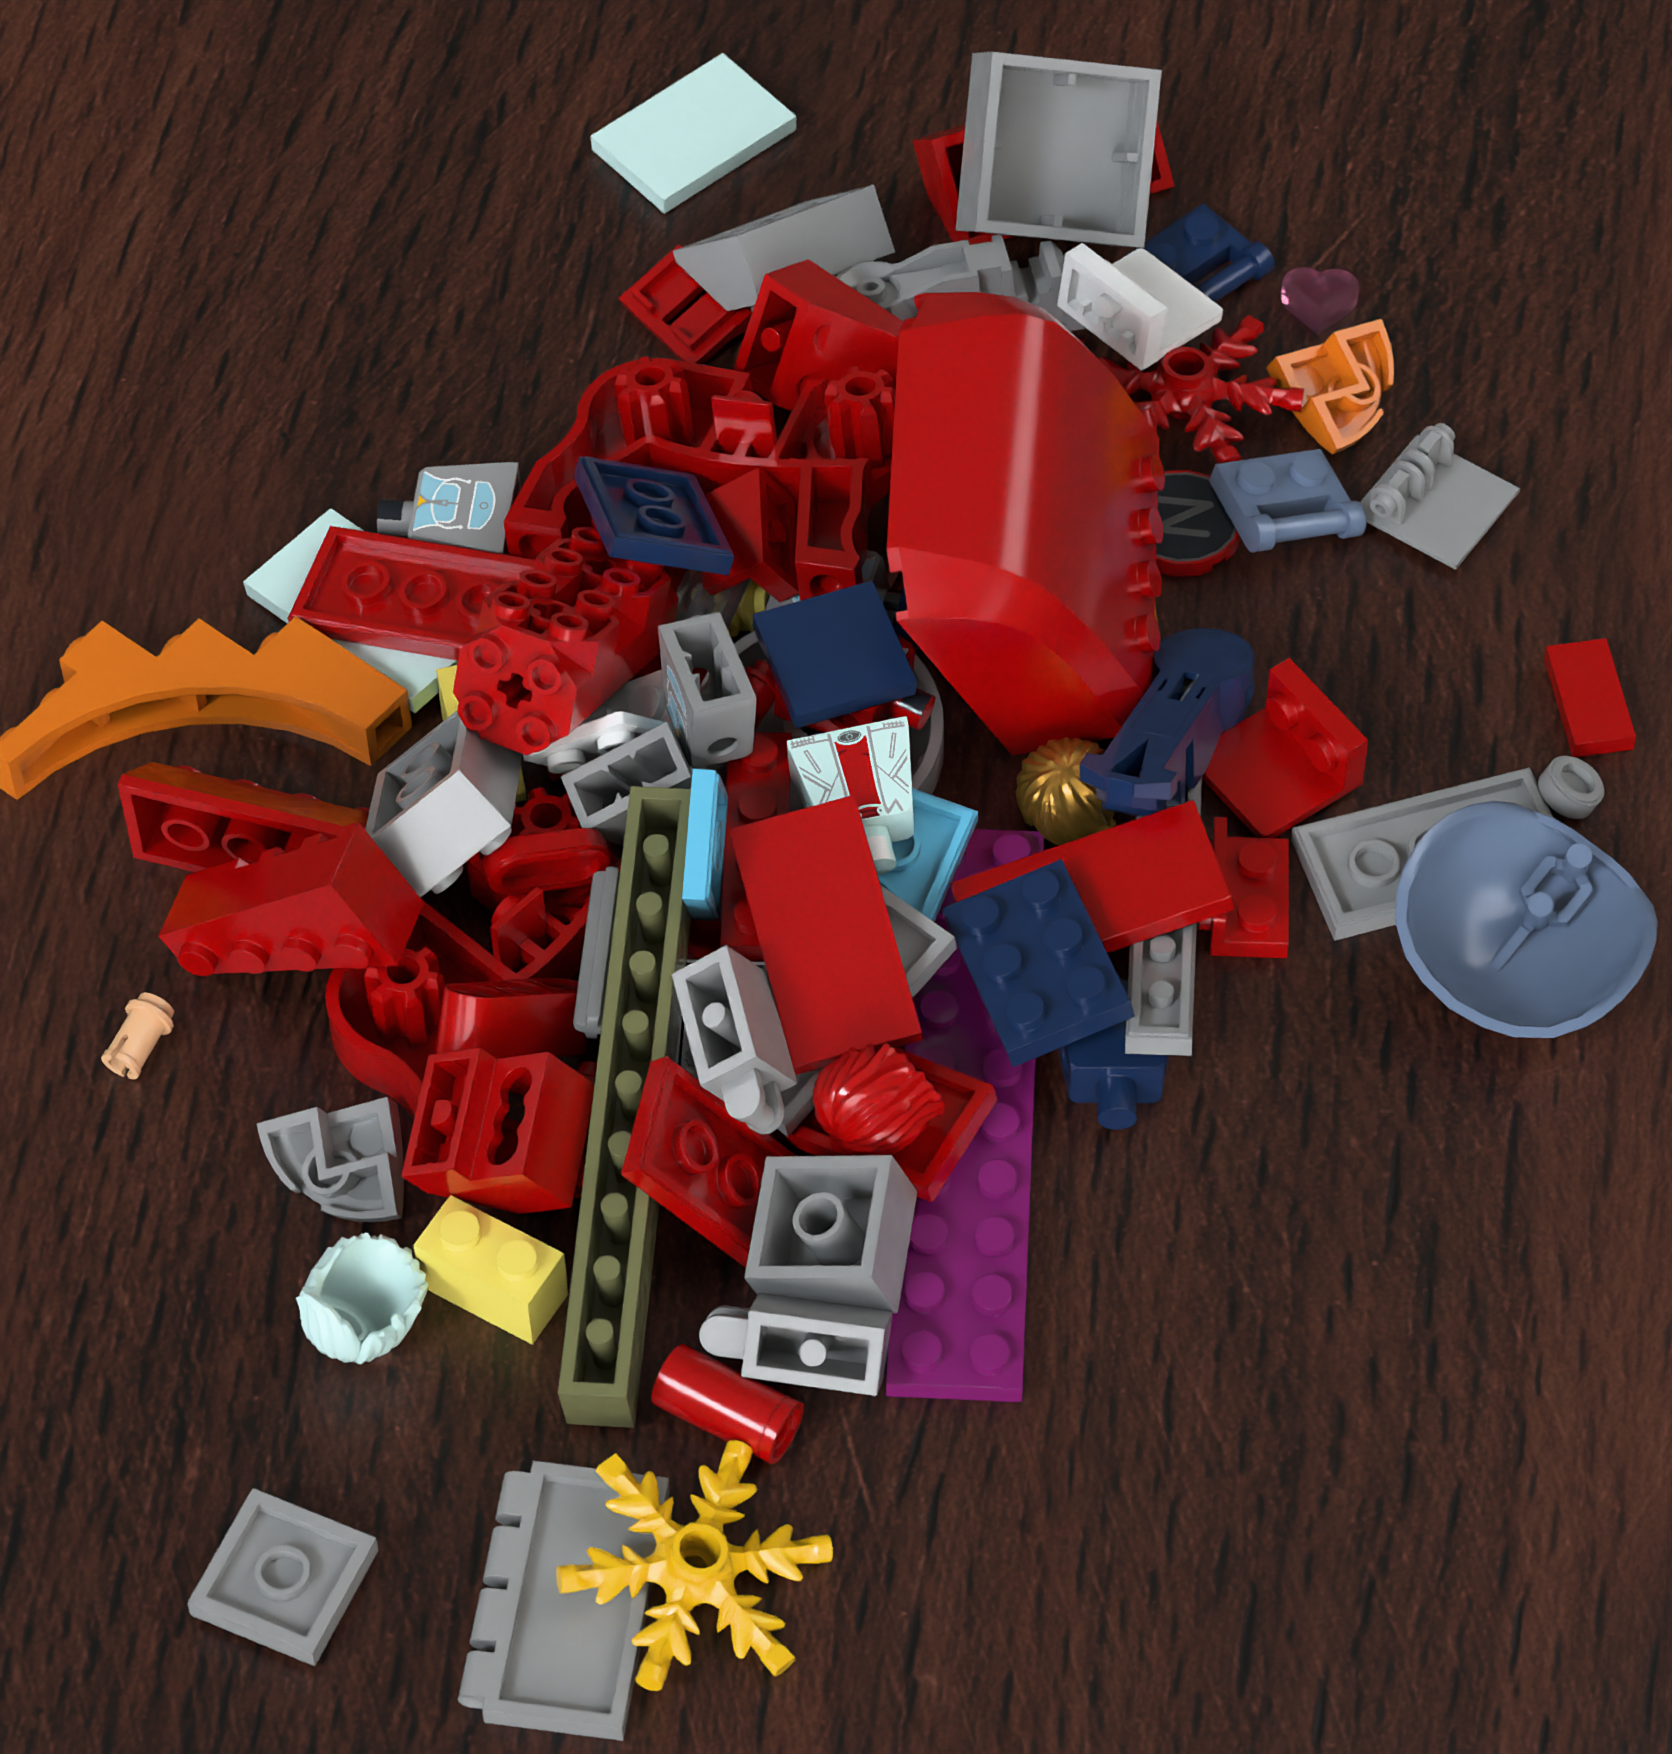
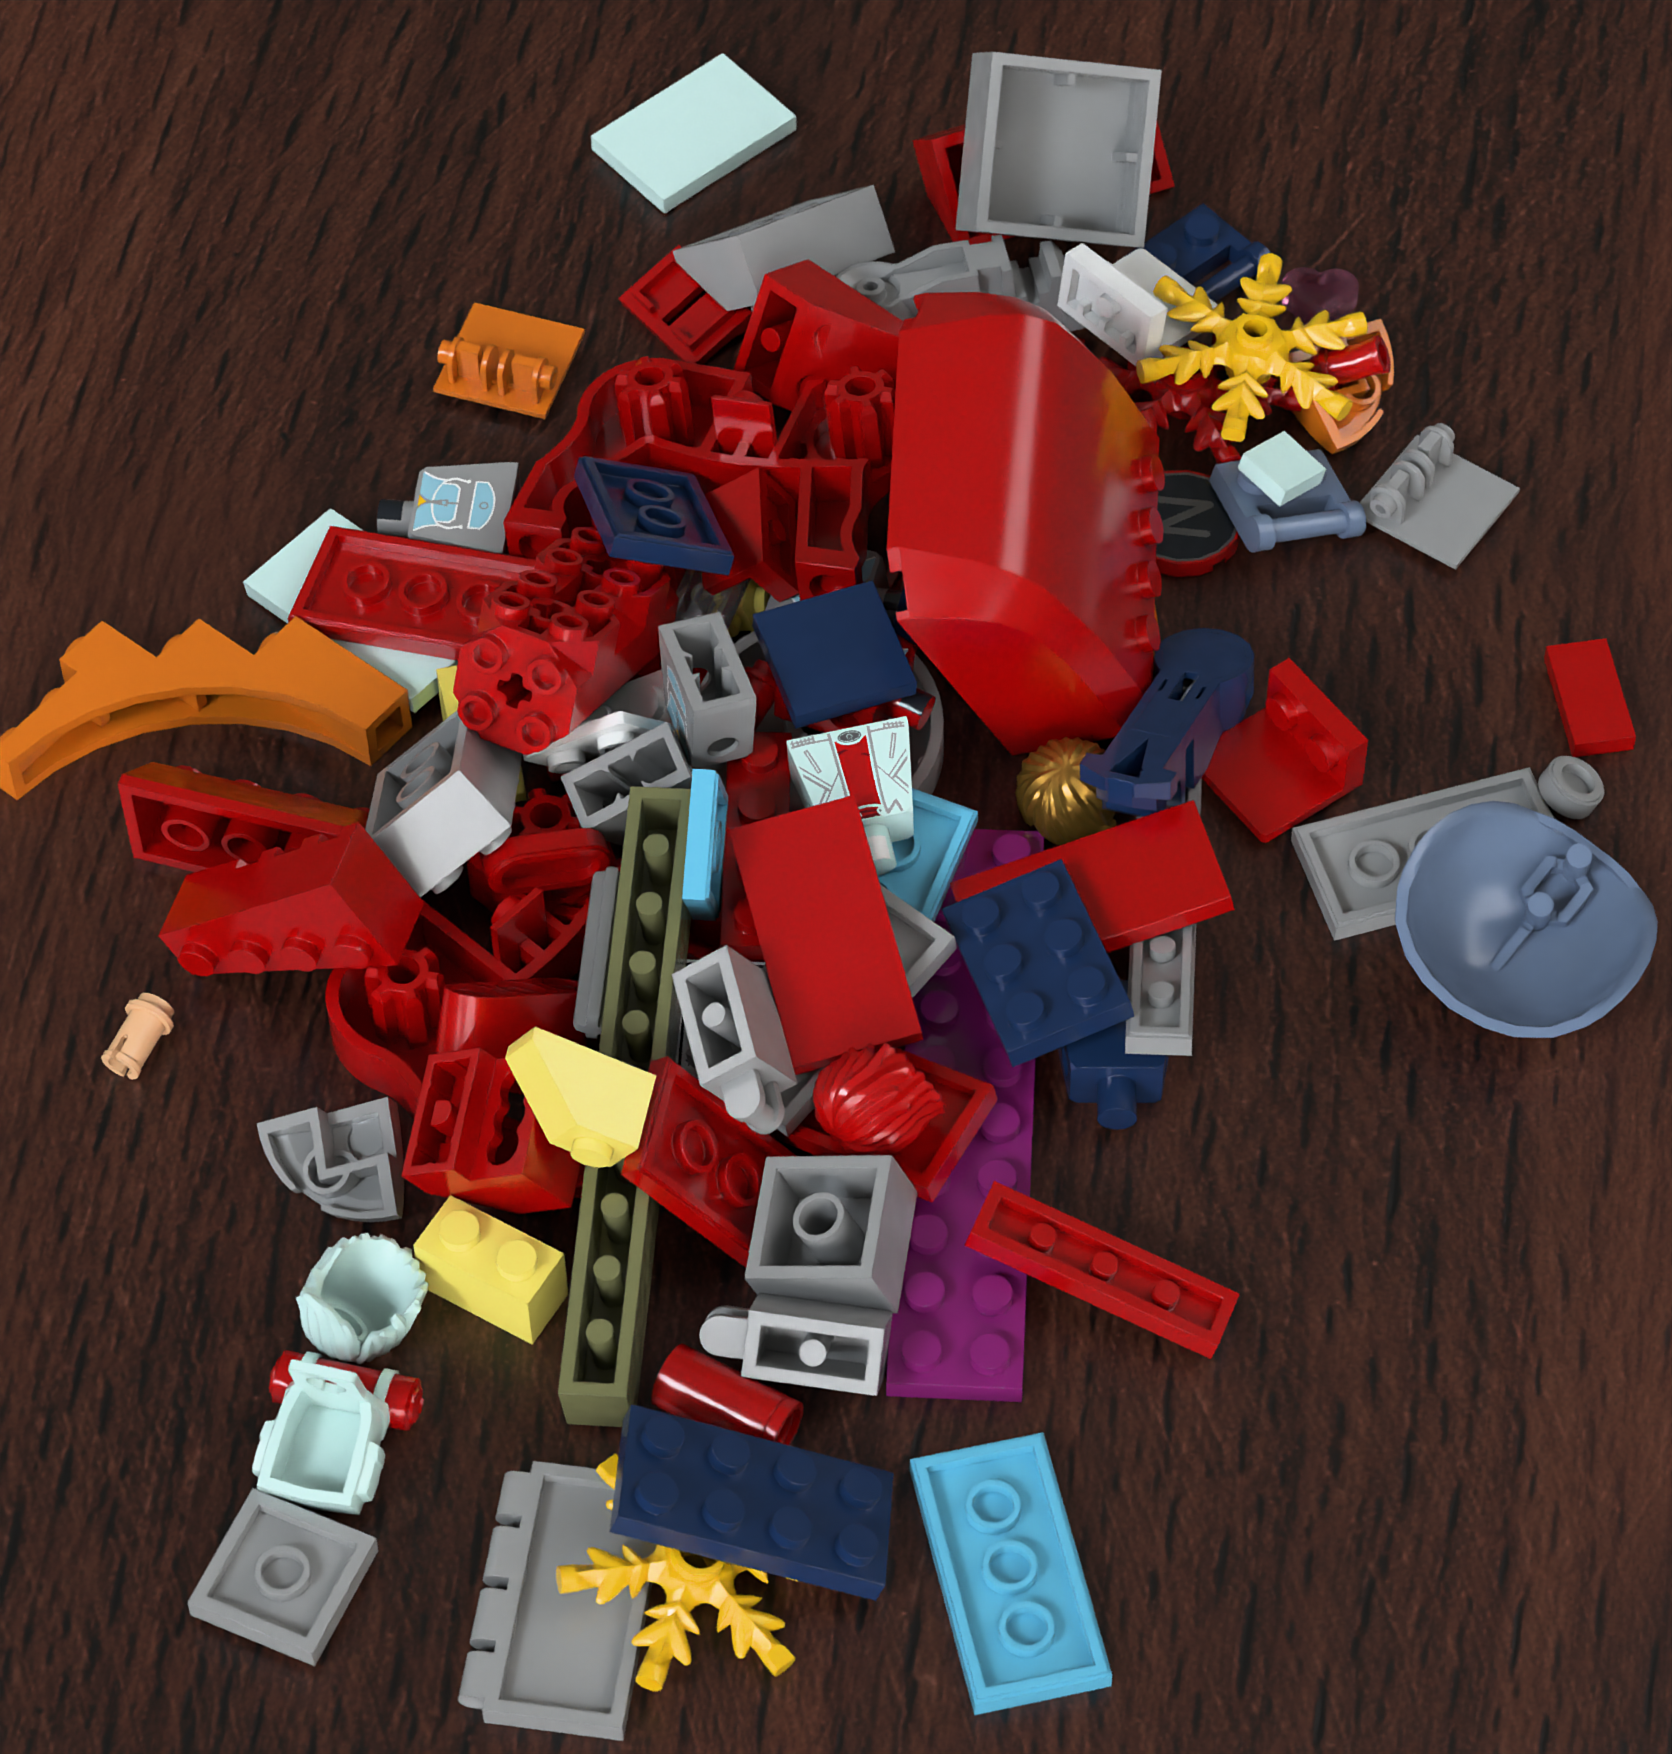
(330, 1430): none -> light aqua piece
(507, 360): none -> orange hinge
(581, 1096): none -> light yellow slope
(752, 1502): none -> dark blue plate
(1010, 1573): none -> medium azure tile
(1102, 1269): none -> red plate
(1252, 348): none -> yellow piece
(1259, 888): red bracket -> none
(1281, 468): none -> light aqua tile
(1353, 361): none -> red pin

